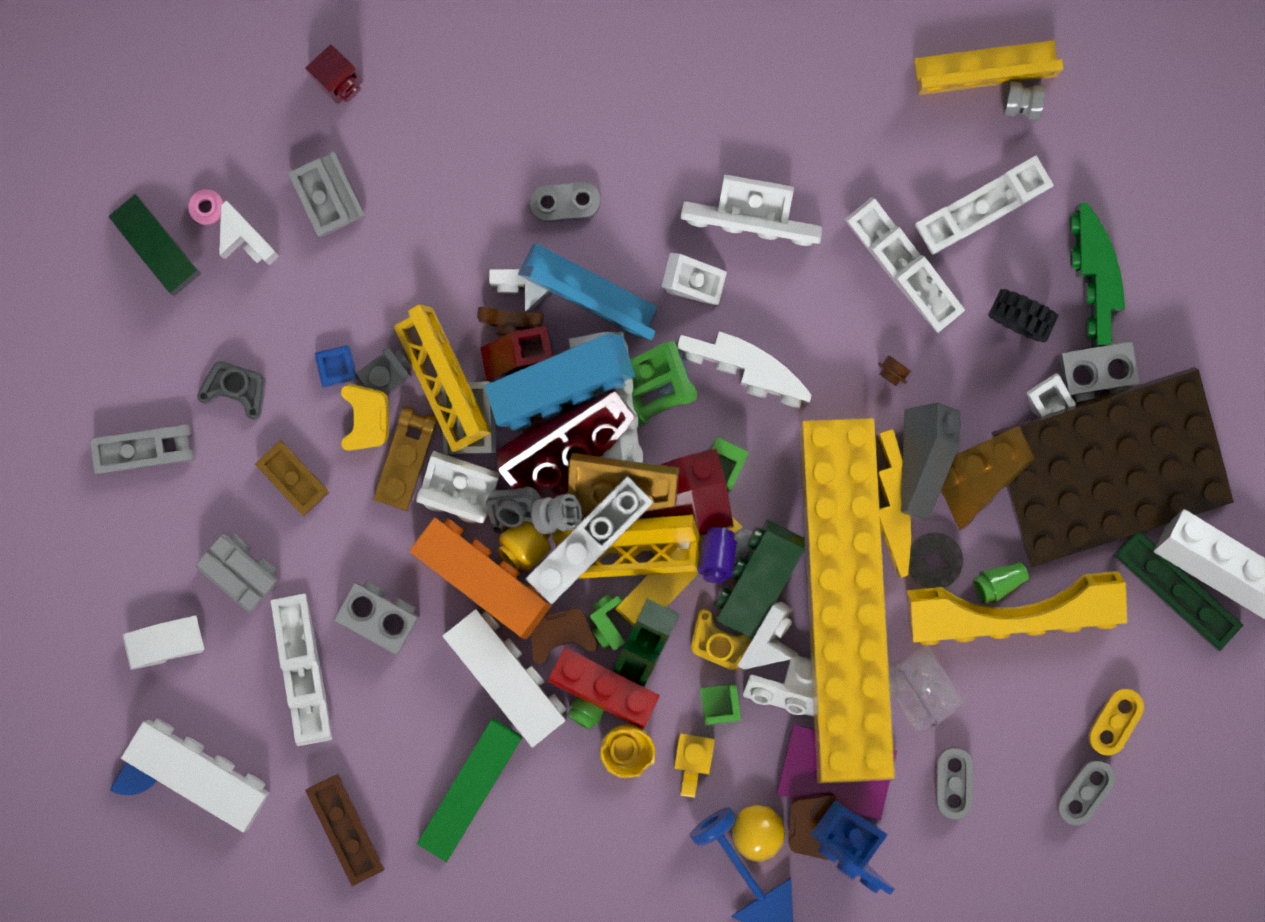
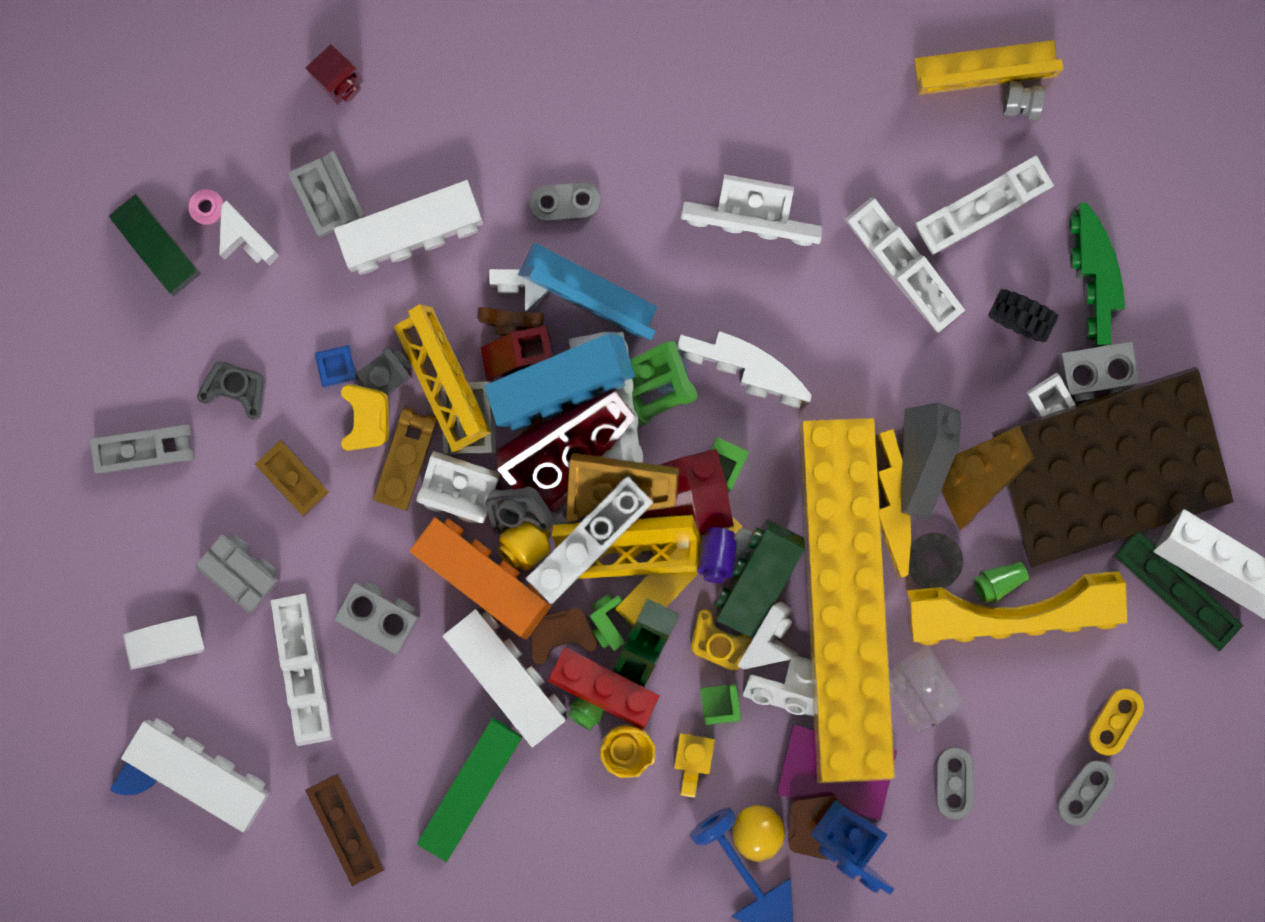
(408, 227): none -> white brick
(556, 513): light grey wheel -> none
(693, 279): white slope -> none
(894, 371): reddish brown plate -> none

